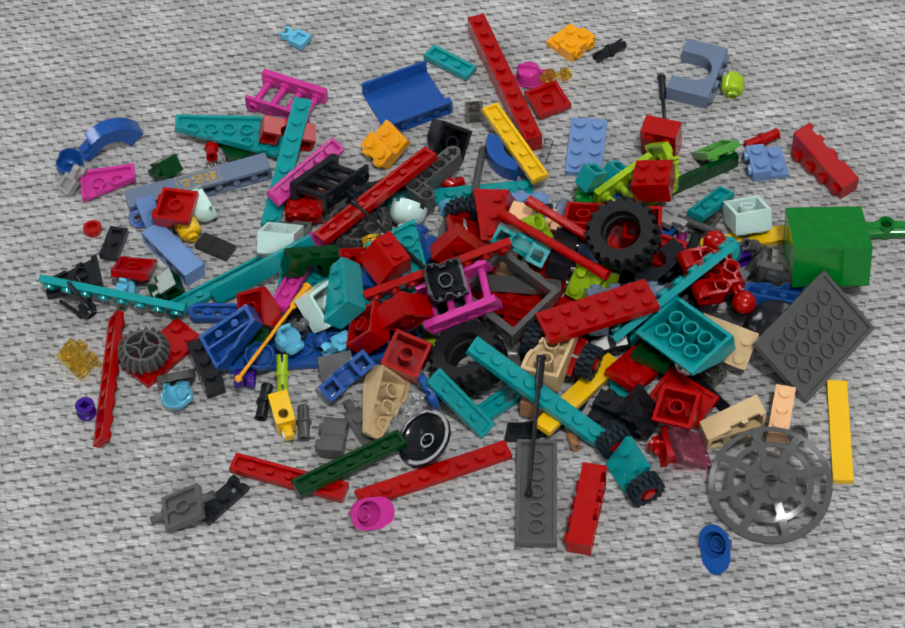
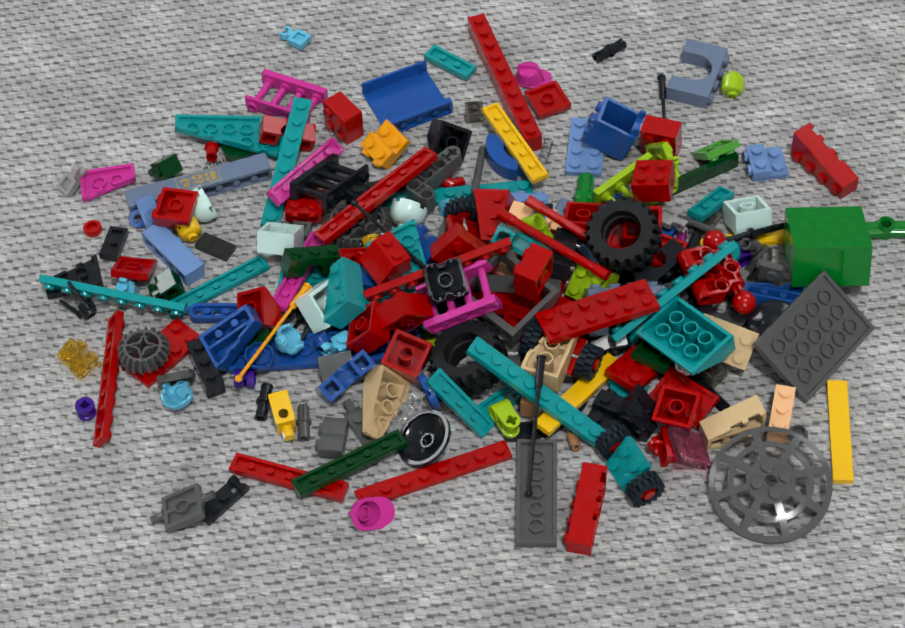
(67, 159): blue hair -> none
(107, 132): blue arch -> none
(254, 273): teal tile -> none
(282, 372): lime pin -> none
(300, 326): dark grey arm -> none
(343, 118): none -> red brick
(505, 418): none -> lime piece
(533, 271): none -> red brick
(549, 74): clear yellow bar -> none
(572, 42): light orange plate -> none
(593, 176): teal arch -> none
(613, 128): none -> blue container
(715, 548): blue piece -> none
(751, 233): none -> black sword
(763, 138): red pin -> none

